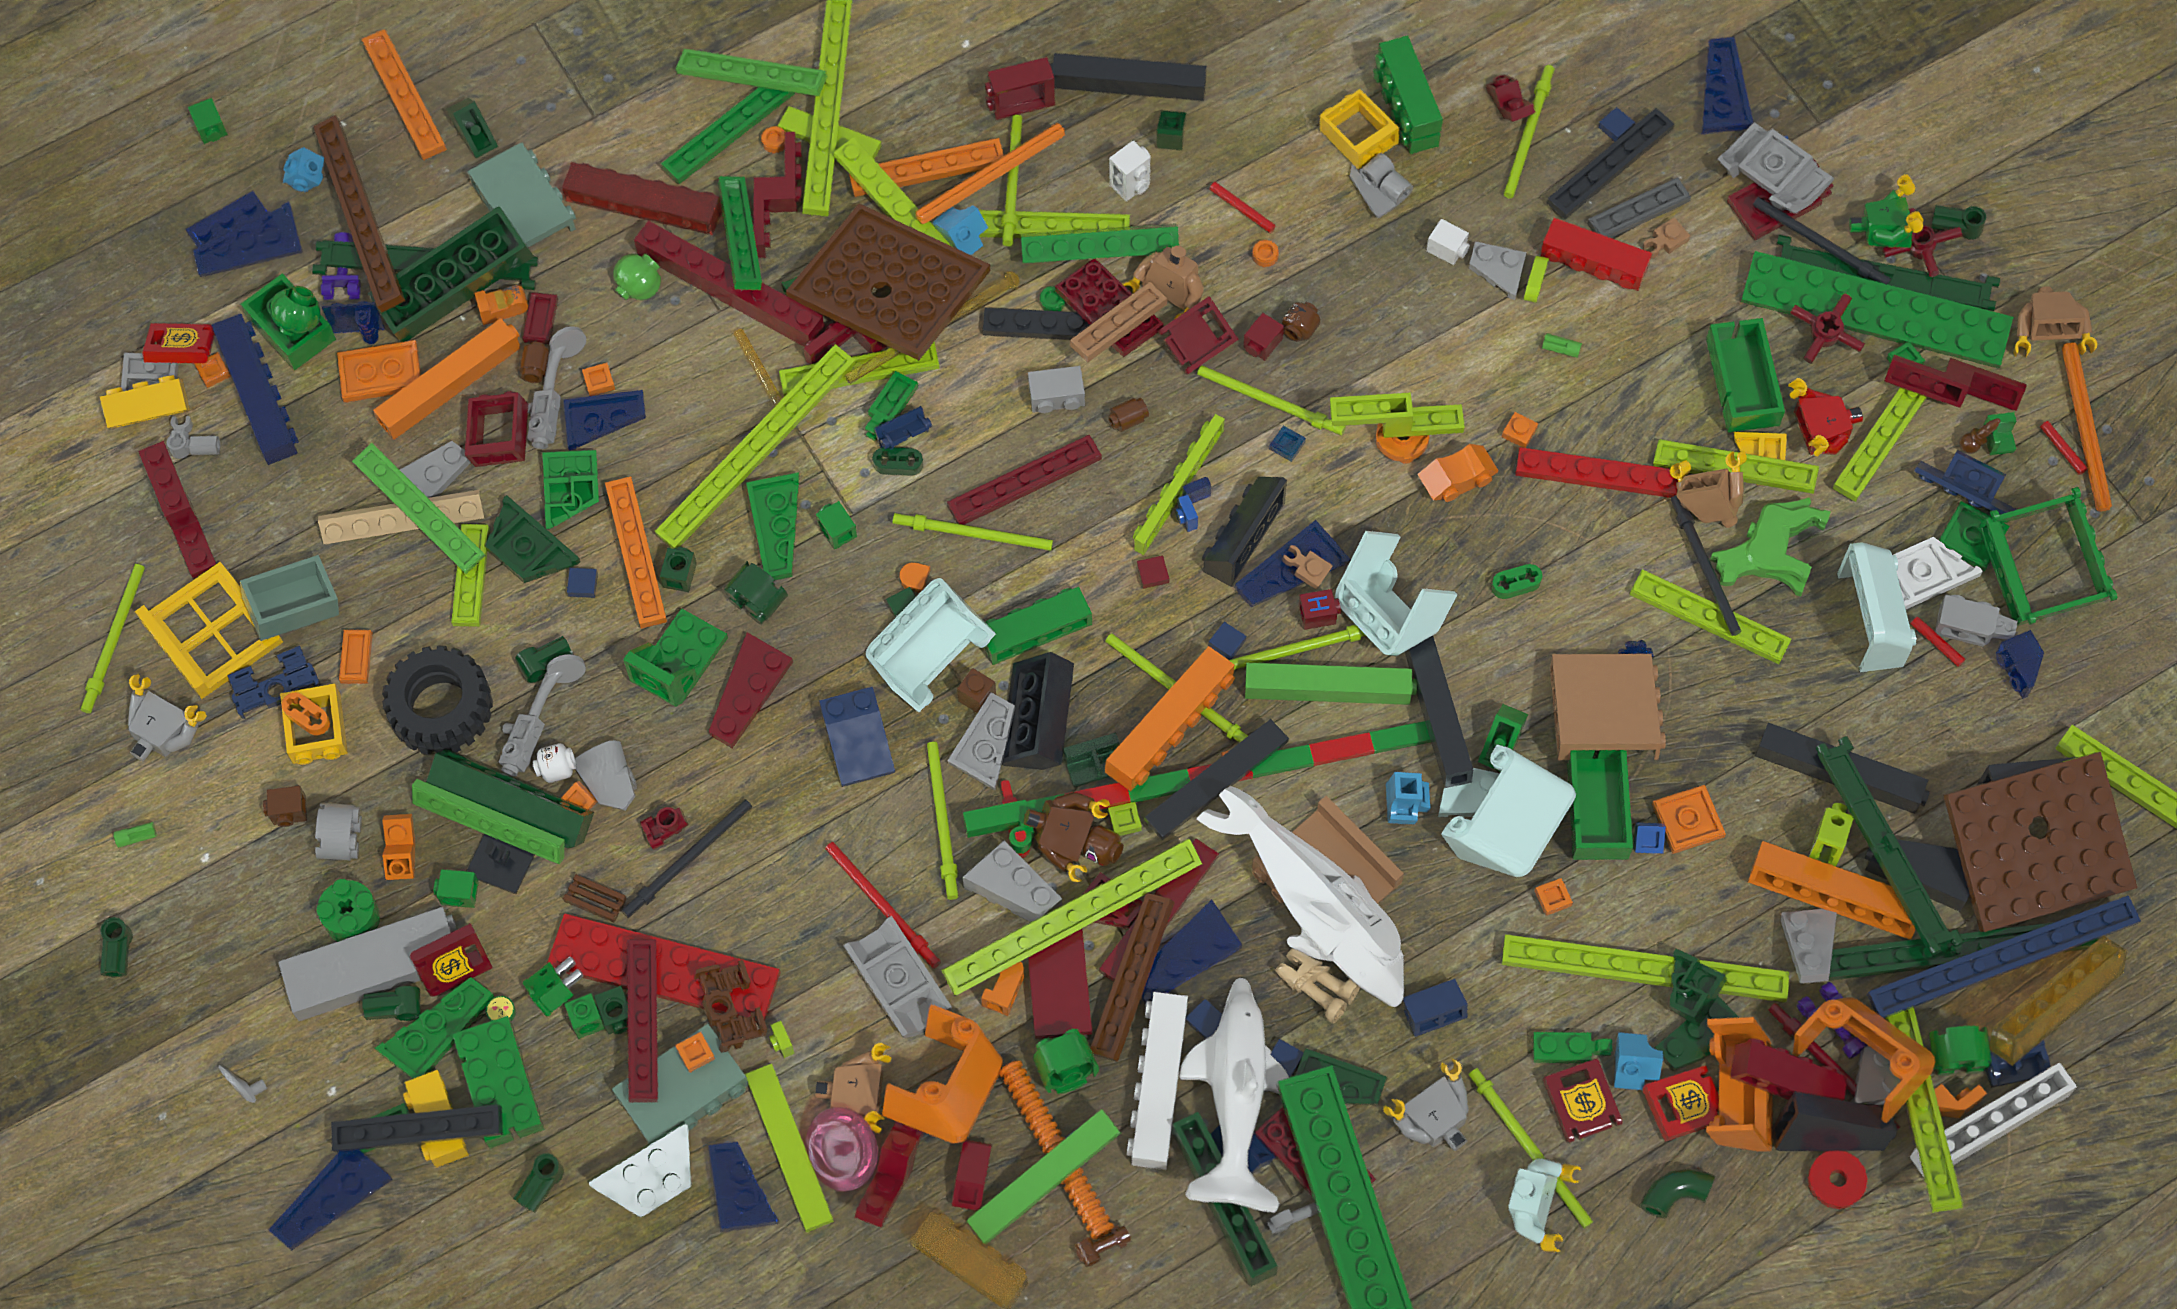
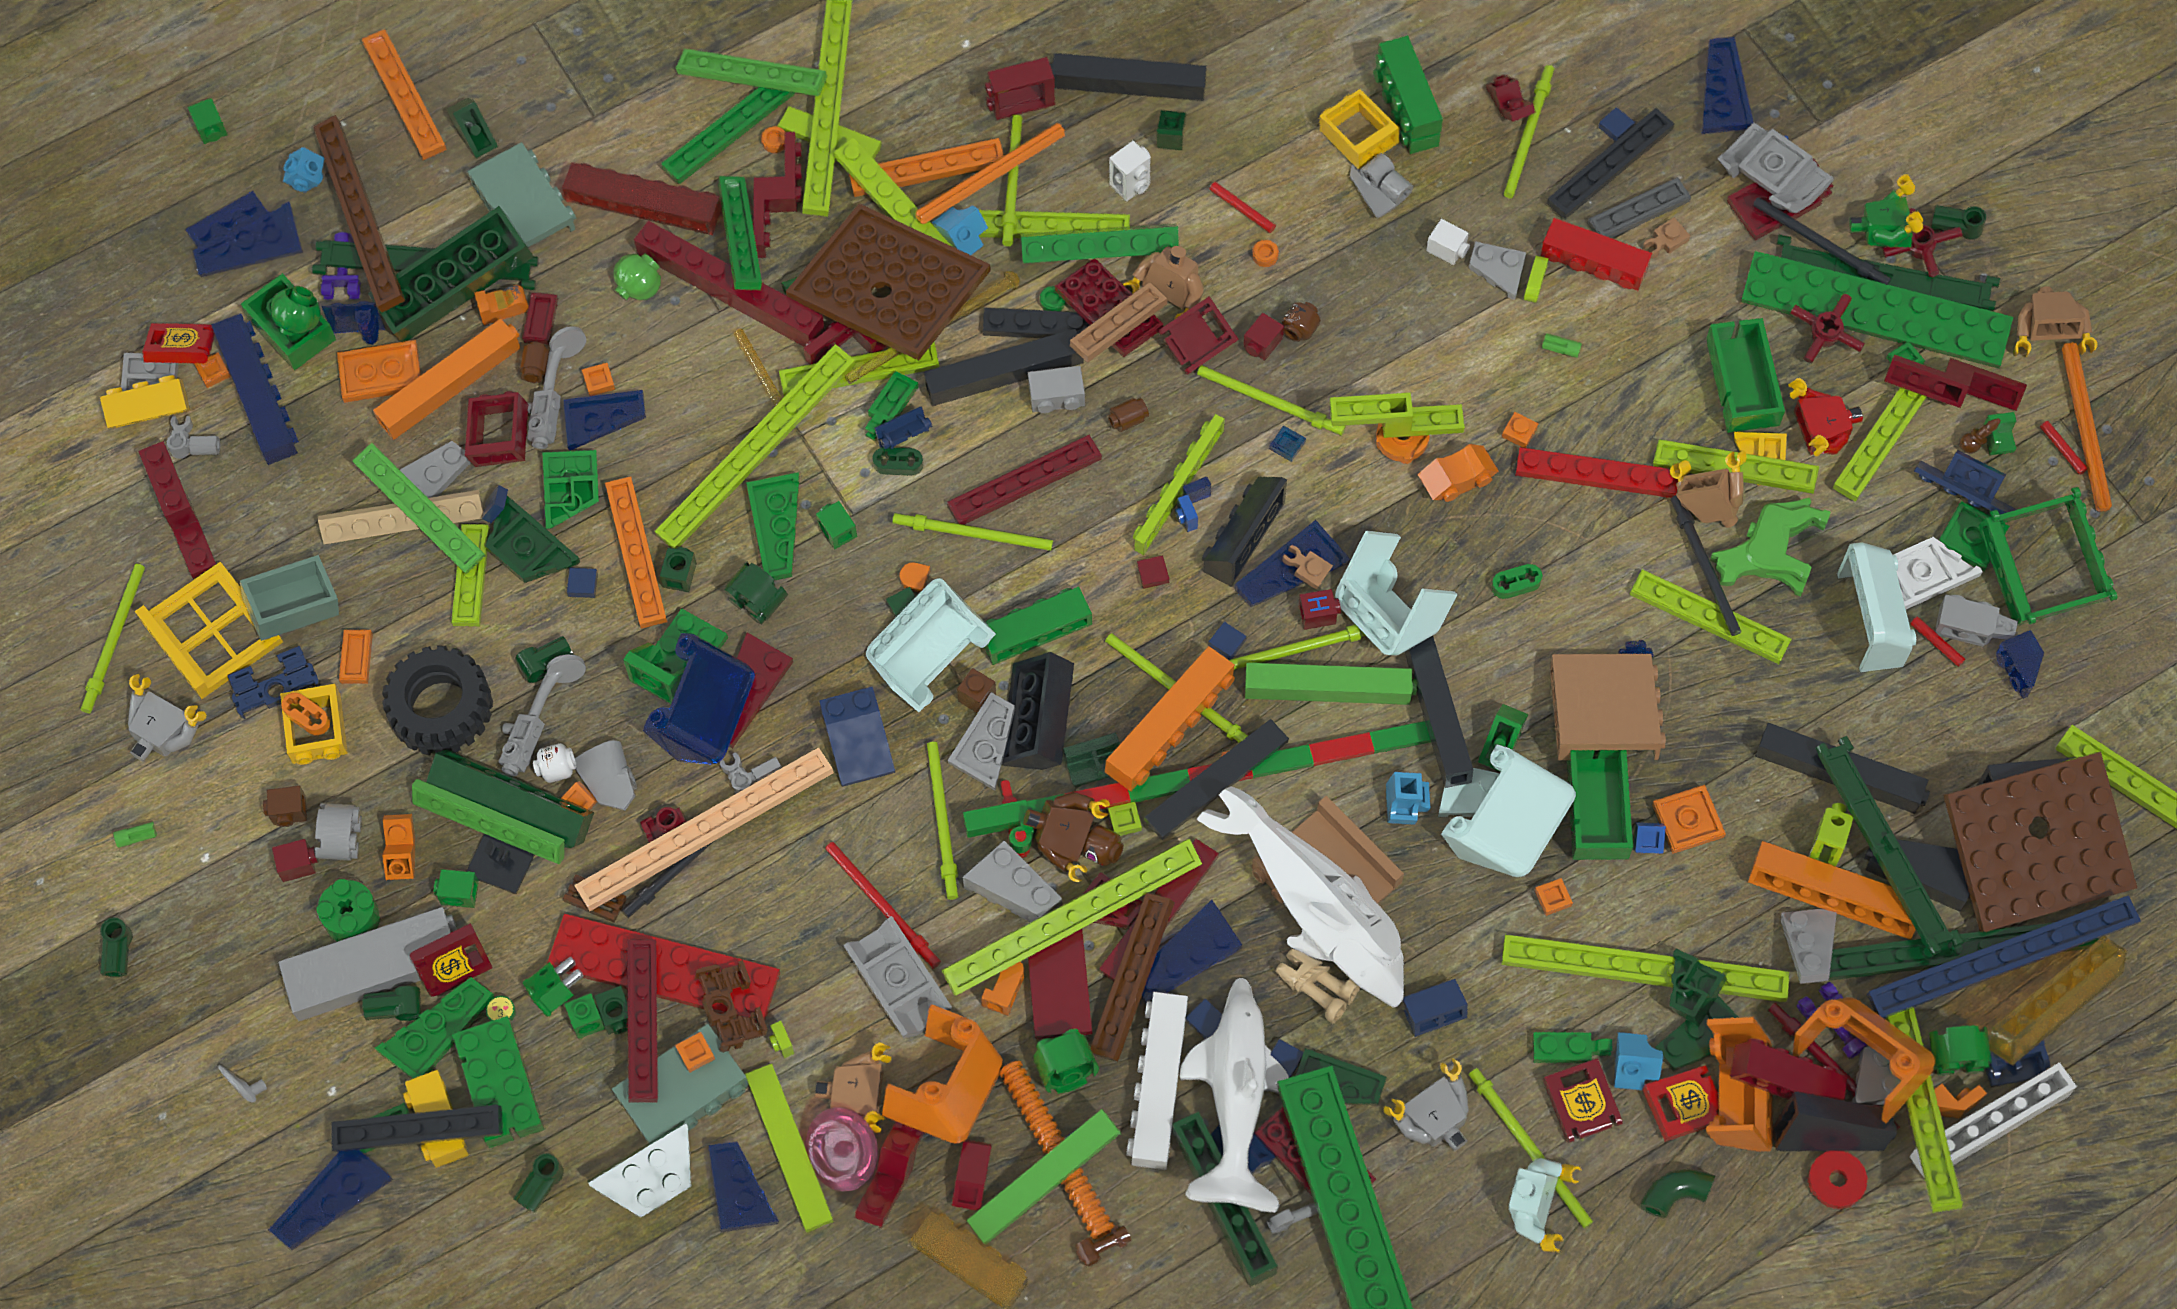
(294, 860): none -> dark red brick
(494, 504): none -> dark blue tile
(703, 829): none -> light nougat plate
(704, 705): none -> clear blue windscreen
(741, 779): none -> light grey bar
(1000, 368): none -> black brick

